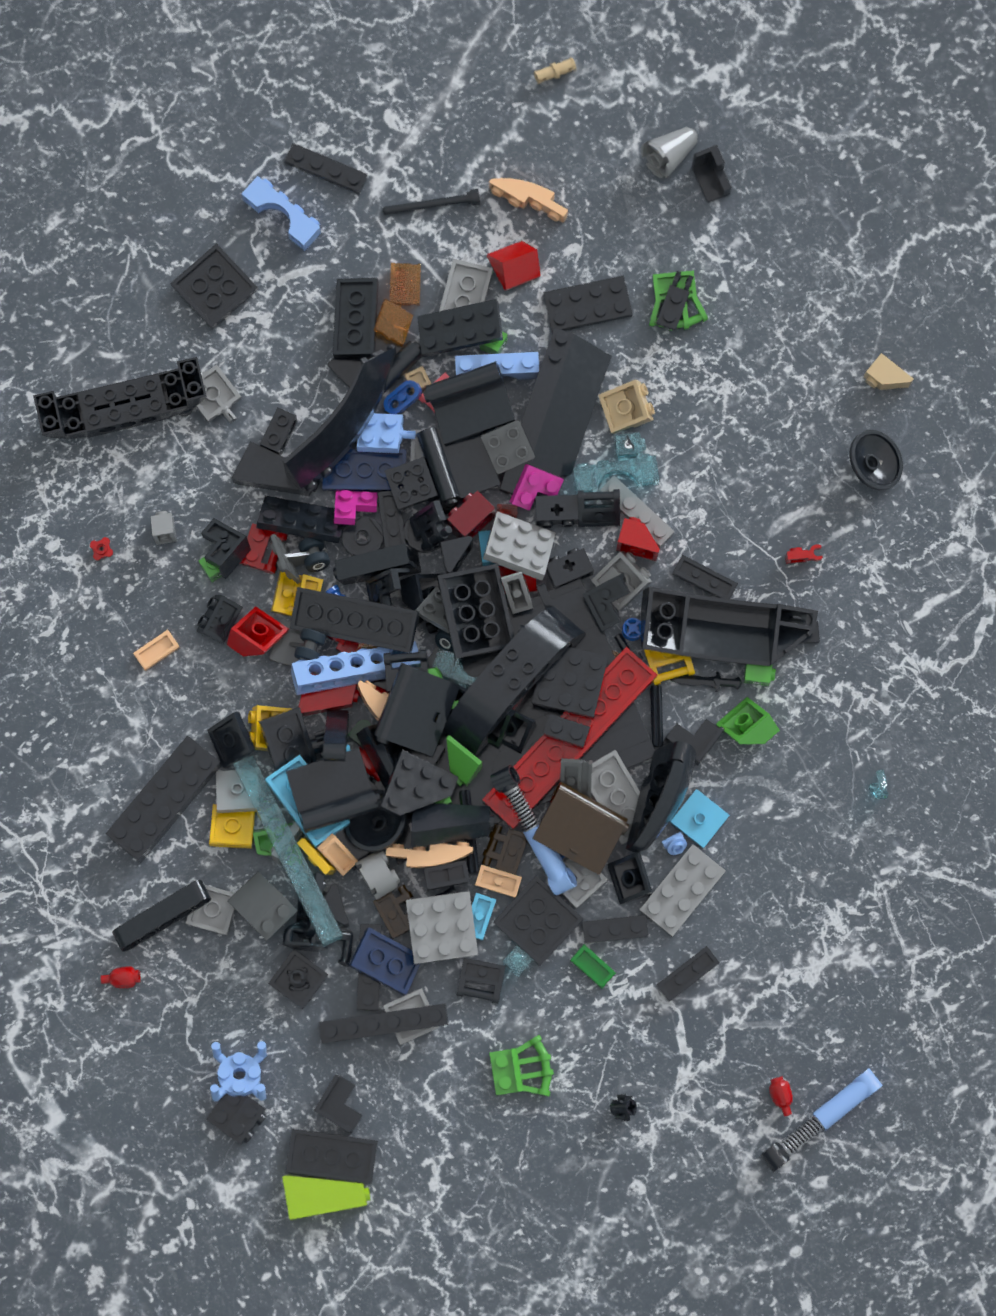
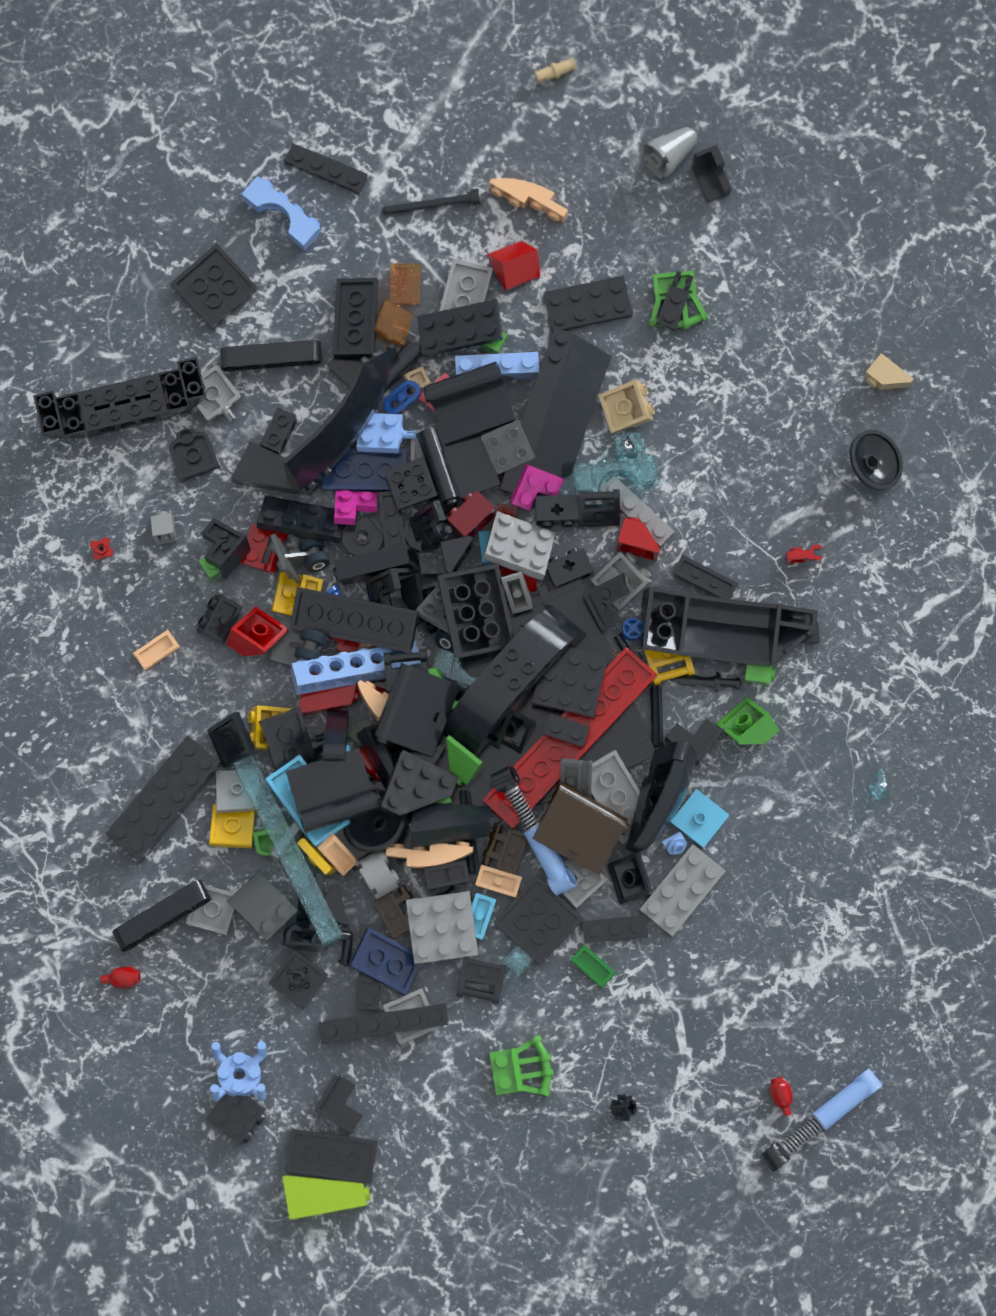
(192, 454): none -> black plate
(271, 355): none -> black beam
(687, 974): black plate -> none

